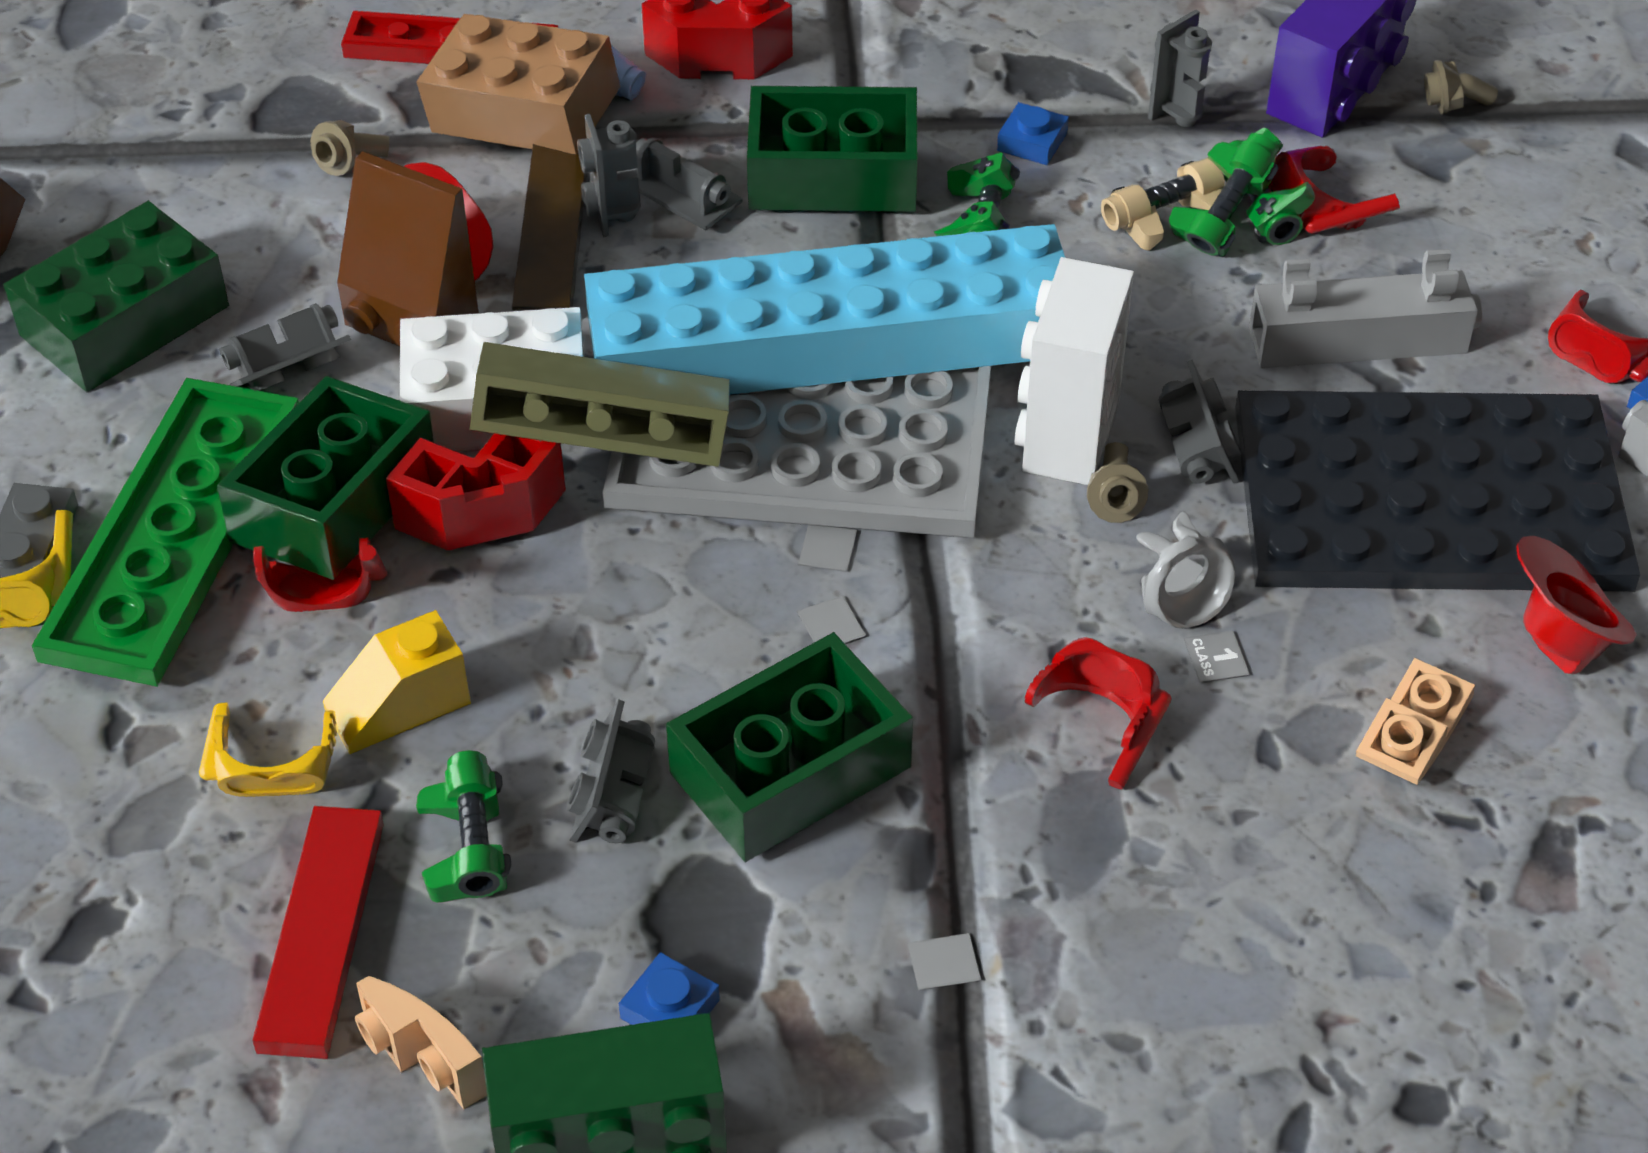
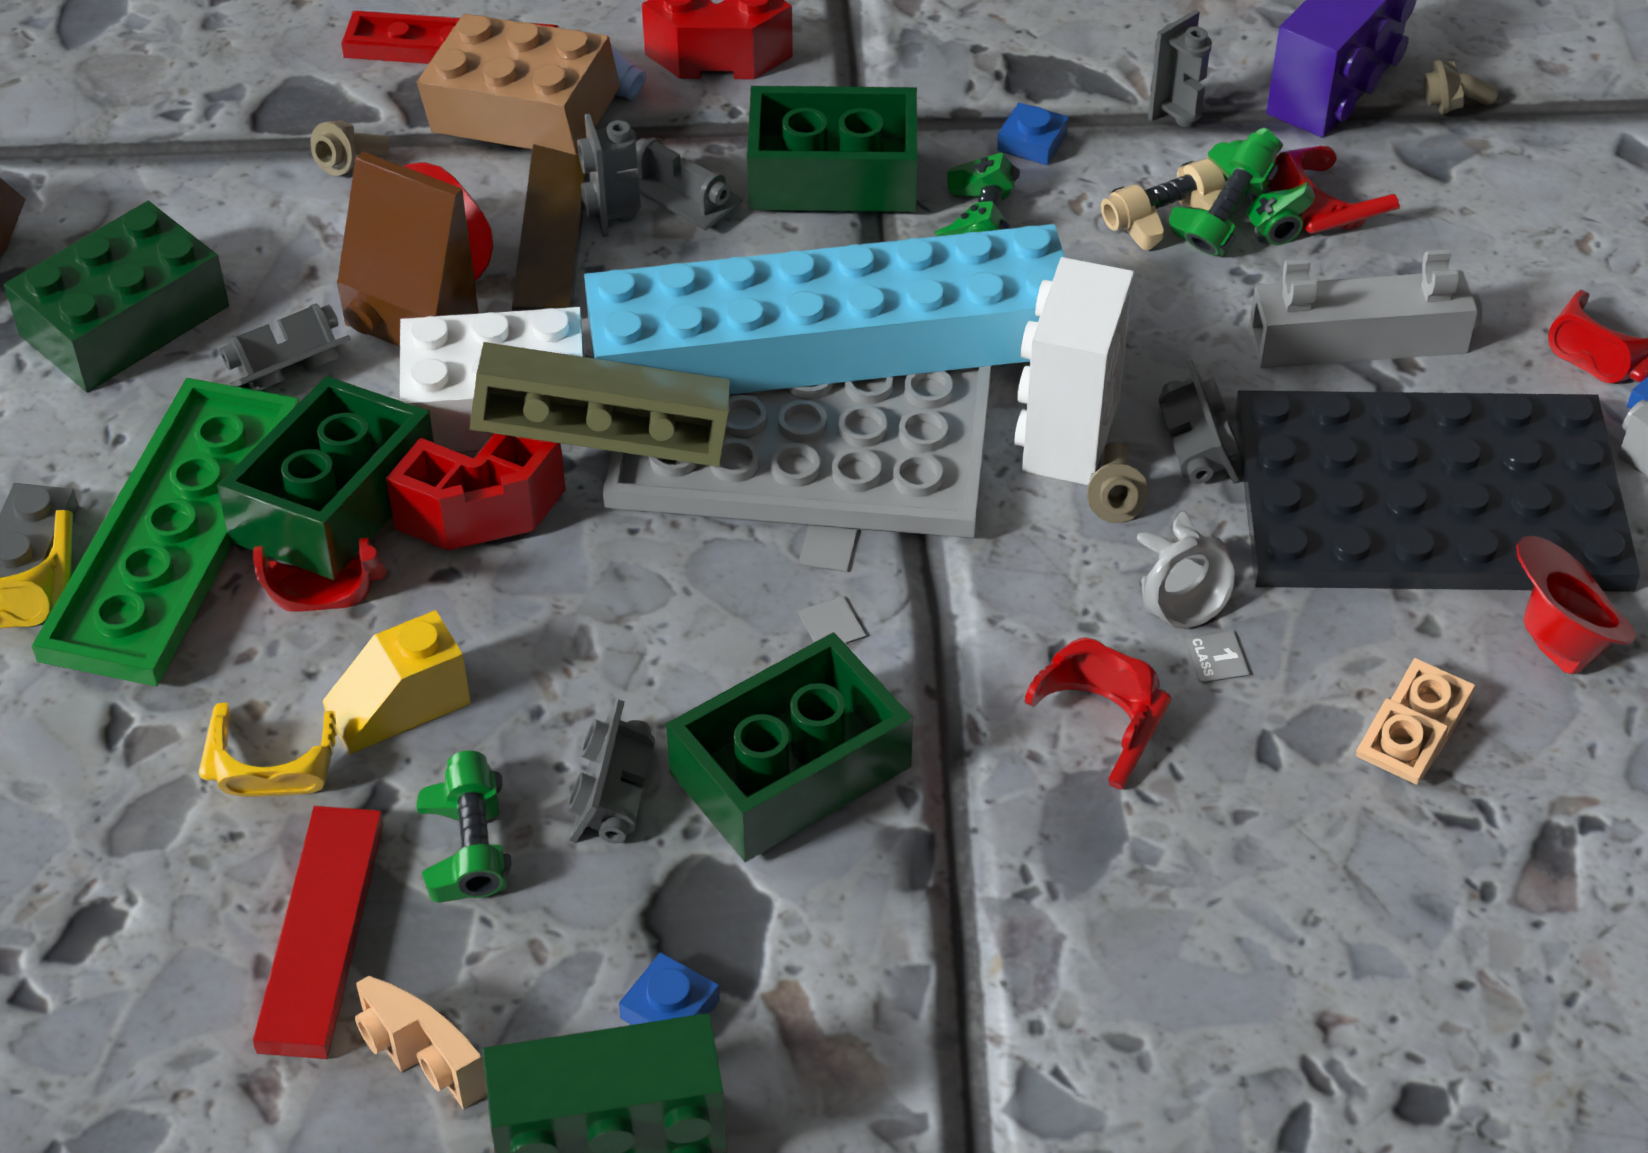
(944, 961): light grey sticker -> none

